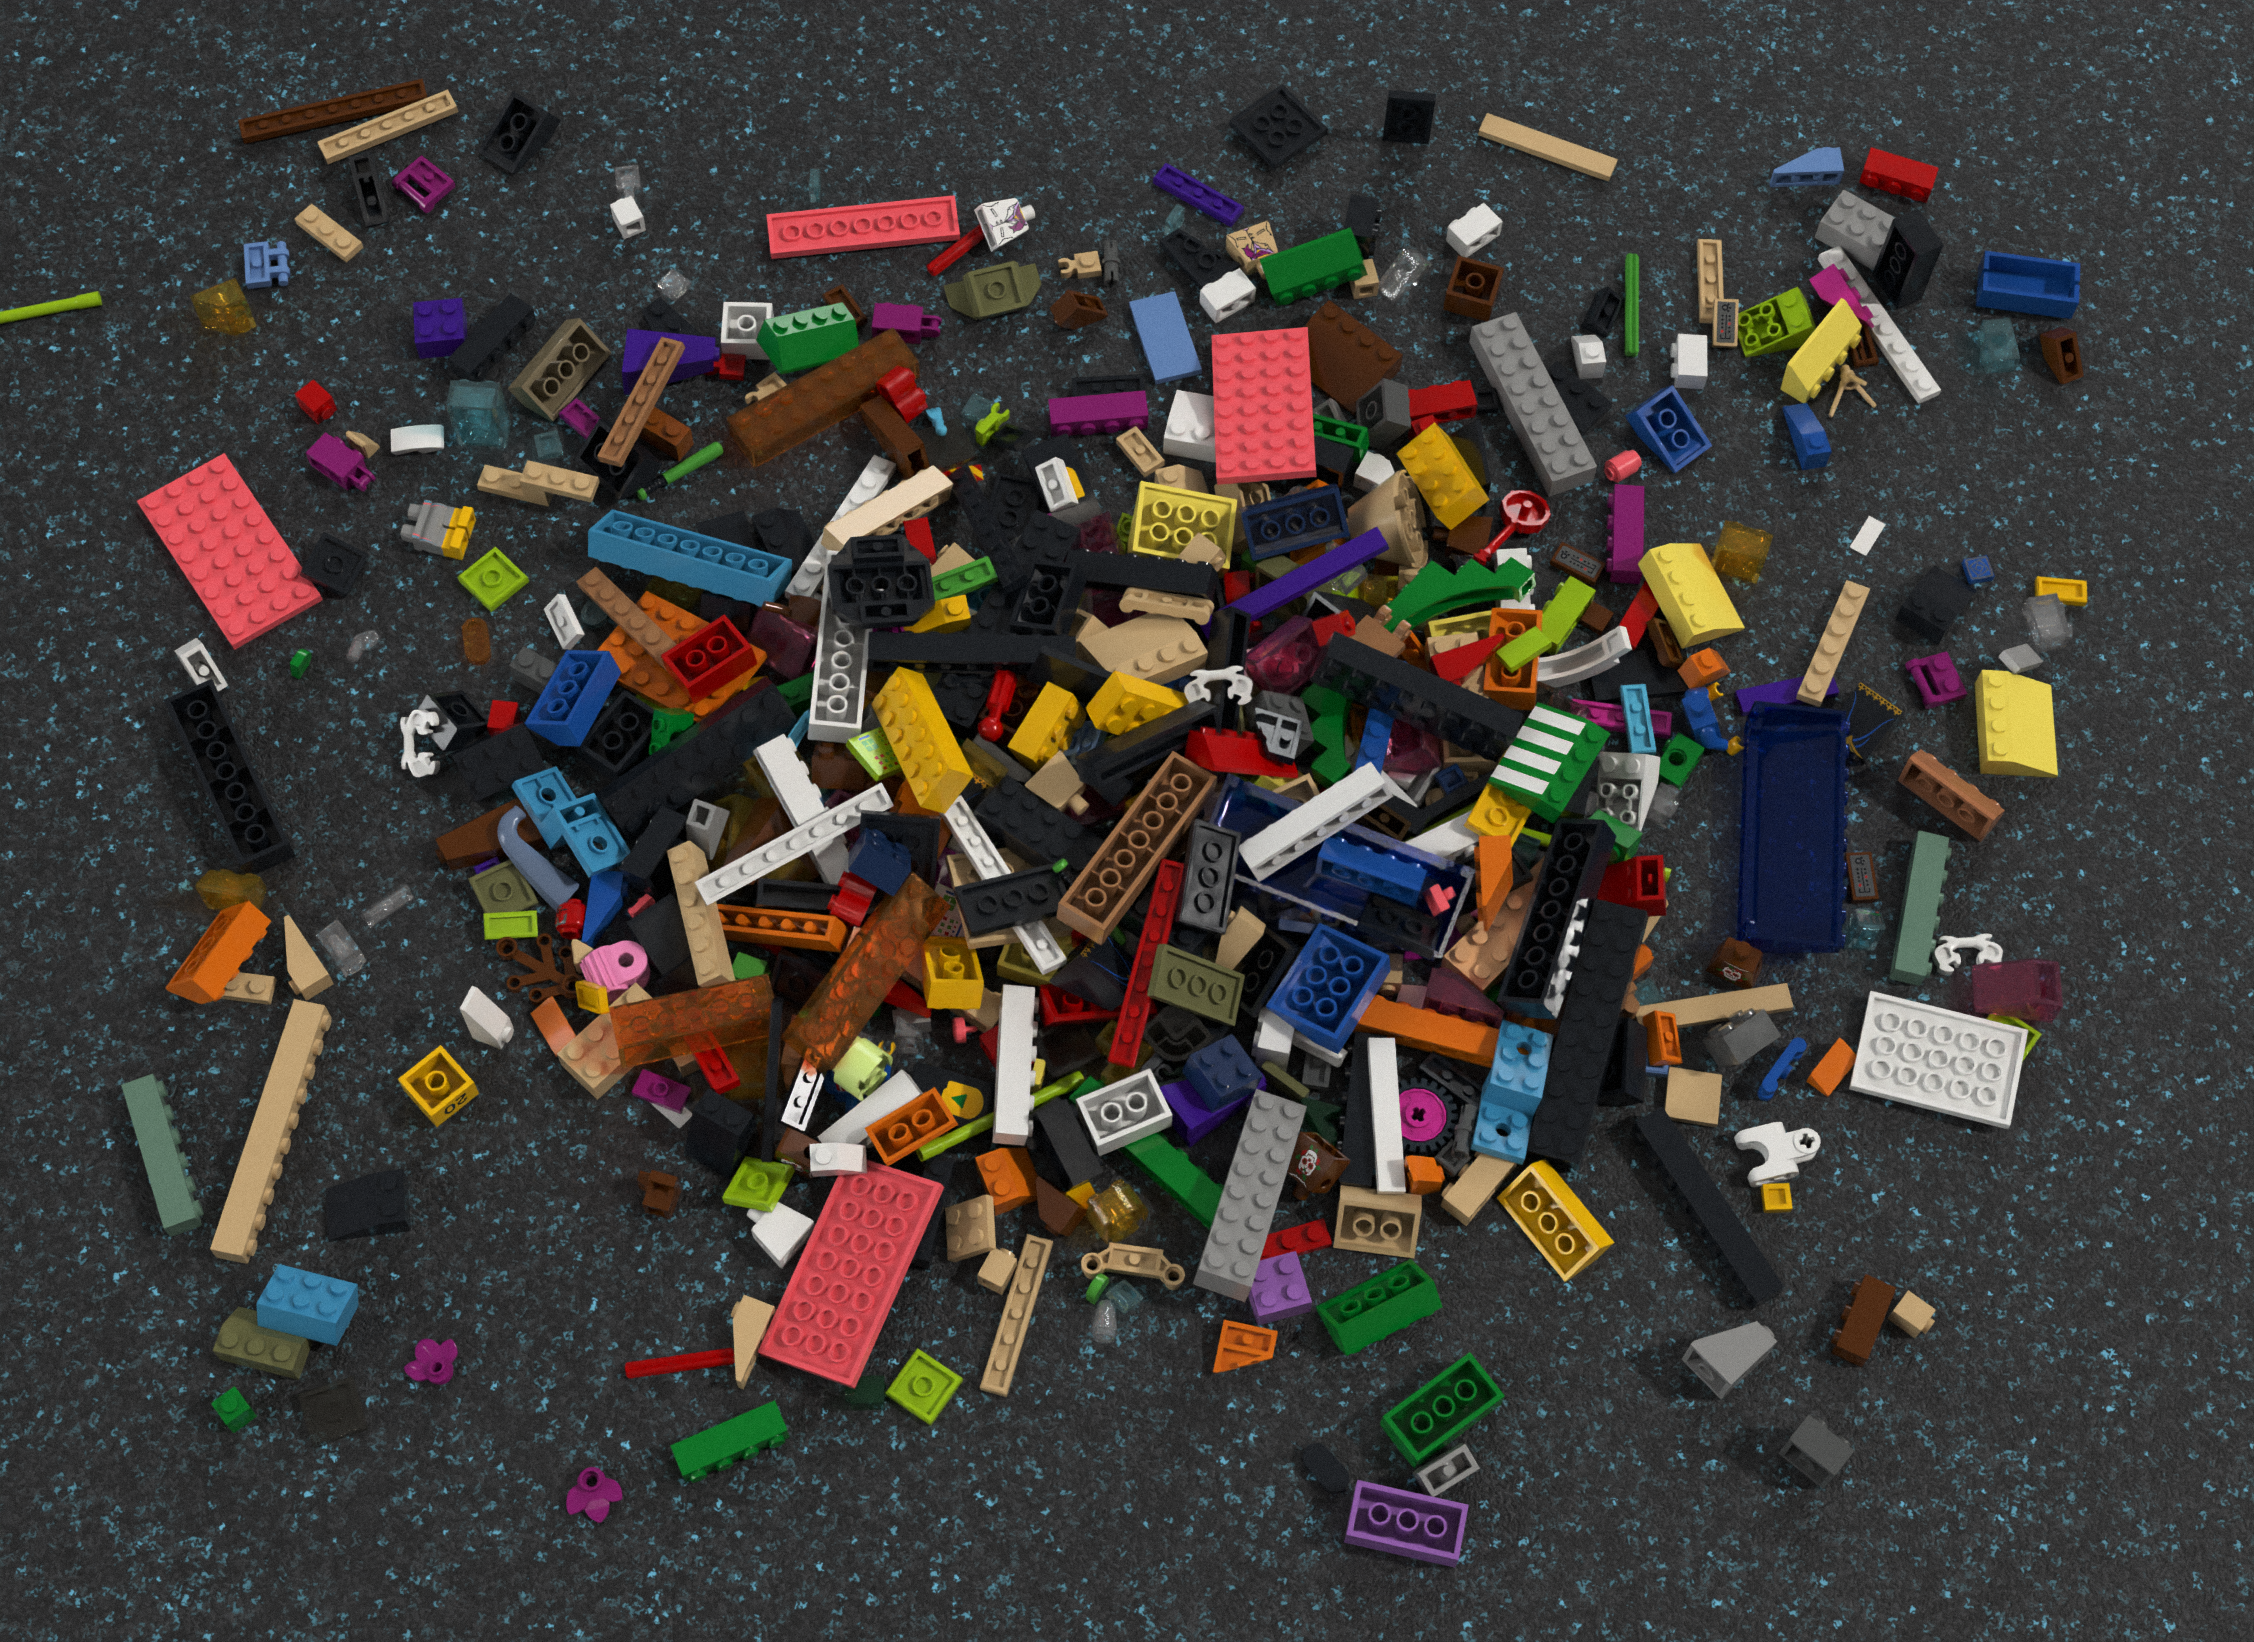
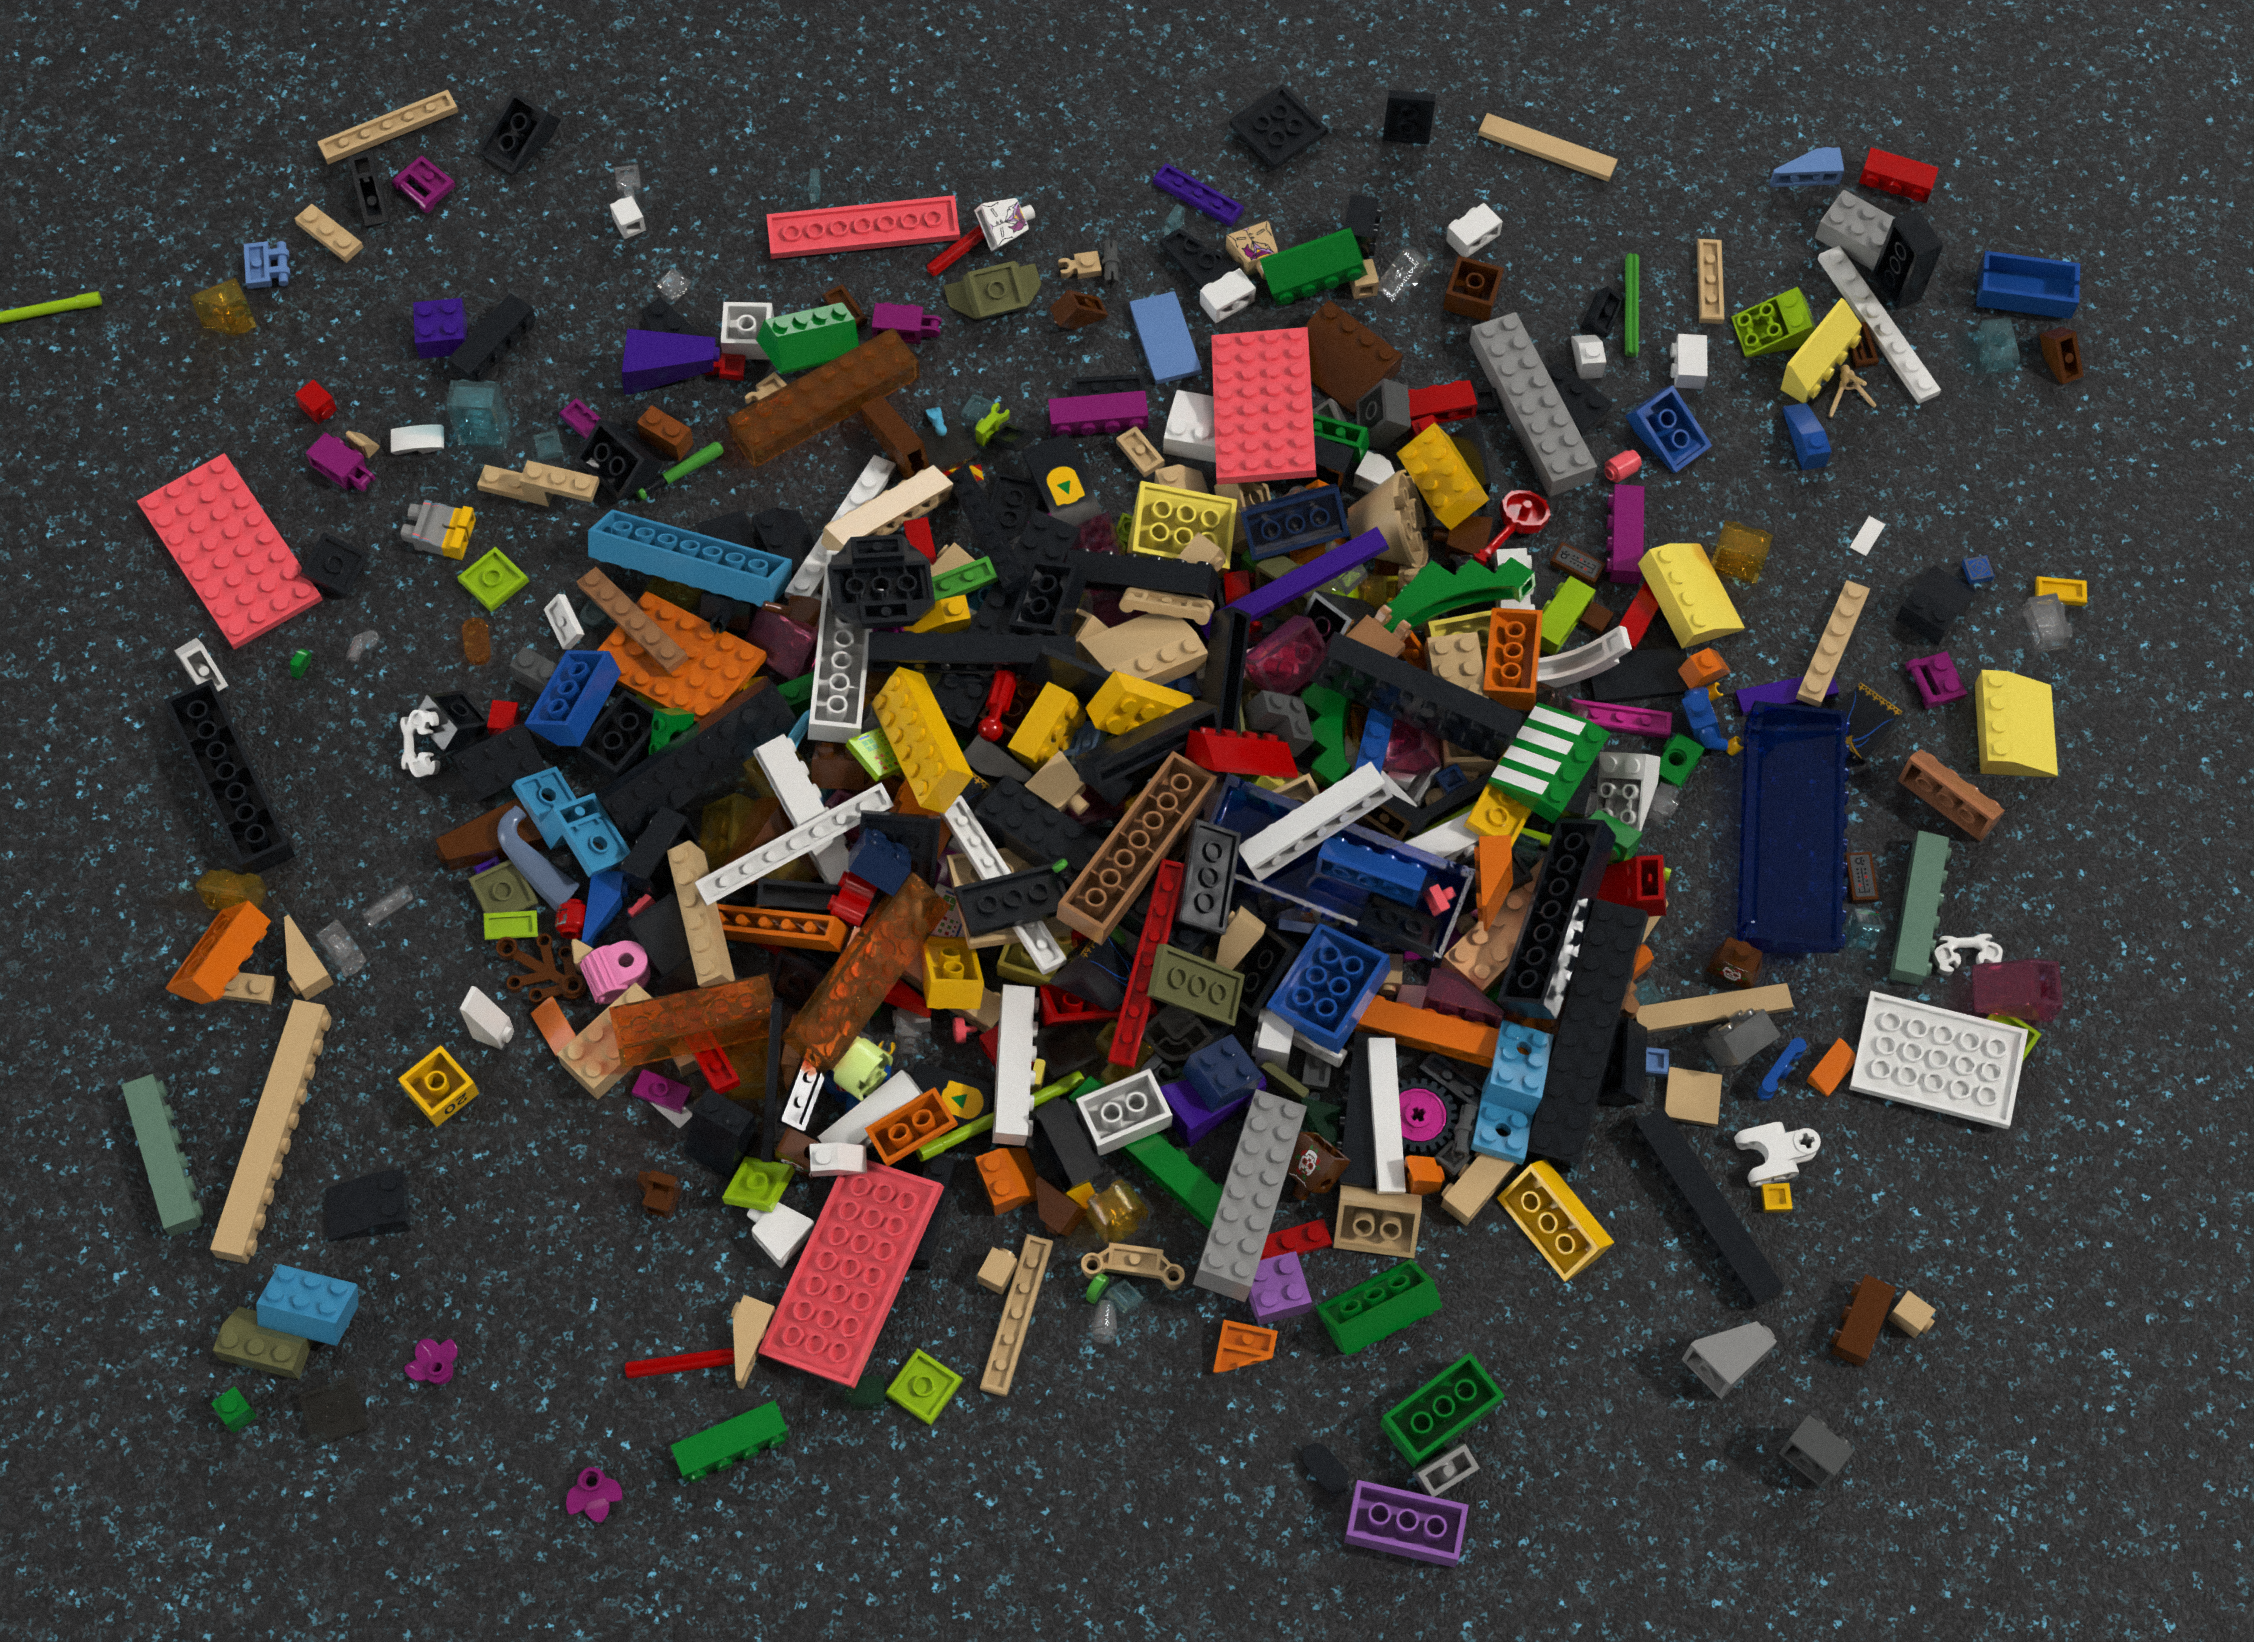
(331, 111): reddish brown plate -> none
(560, 369): dark tan slope -> none
(592, 997): yellow tile -> none
(641, 402): medium nougat plate -> none
(706, 826): light grey slope -> none
(709, 659): red brick -> none
(748, 966): bright green brick -> none
(902, 393): red brick -> none
(970, 1228): tan plate -> none
(982, 763): clear yellow tile -> none
(1056, 484): white slope -> none
(1241, 684): white helmet -> none
(1278, 735): wing -> none
(1340, 622): red brick -> none
(1462, 662): red slope -> none
(1523, 649): lime tile -> none
(1637, 719): medium azure tile -> none
(1662, 1039): orange slope -> none
(1665, 643): reddish brown plate -> none
(1725, 323): tile -> none
(1832, 286): dark pink slope -> none
(2020, 658): light grey tile -> none

